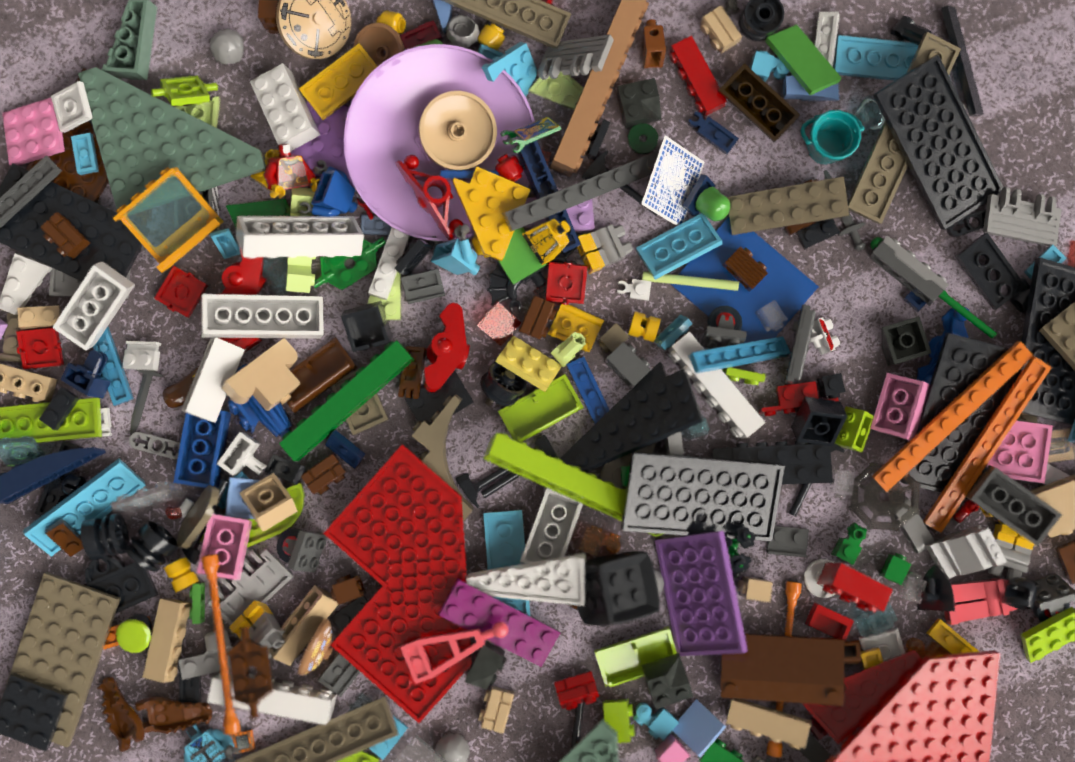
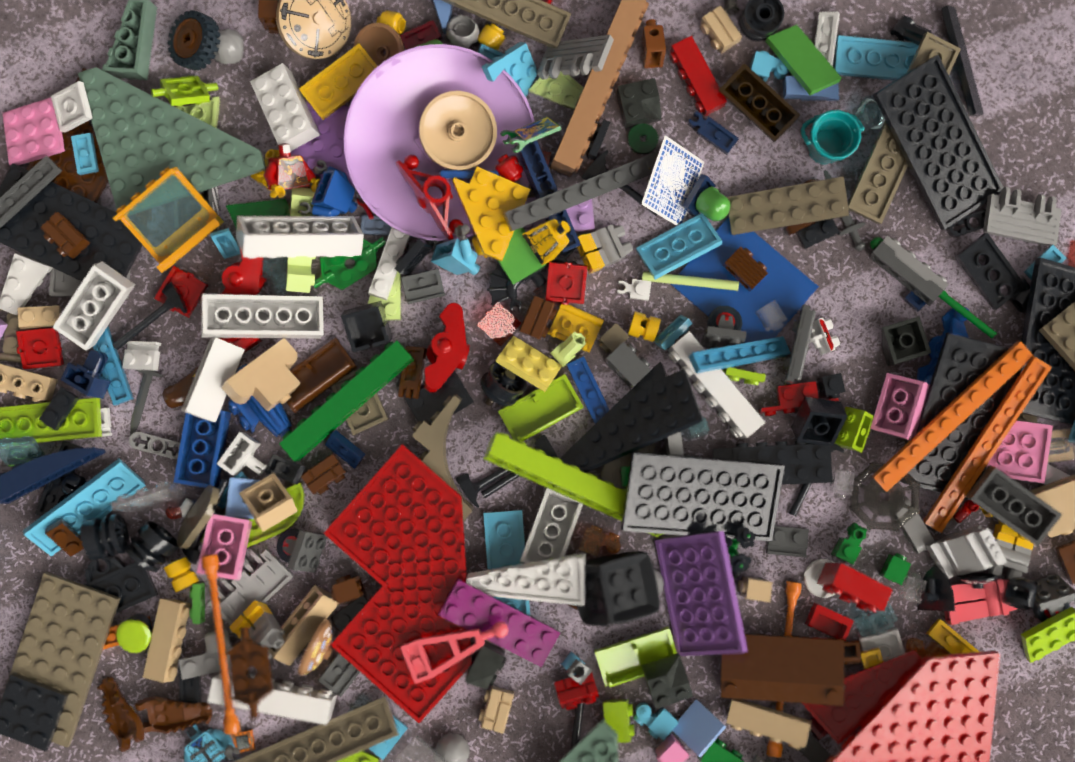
(173, 300): none -> black piece
(193, 40): none -> black wheel
(576, 666): none -> dark grey leg
(977, 580): none -> black dish

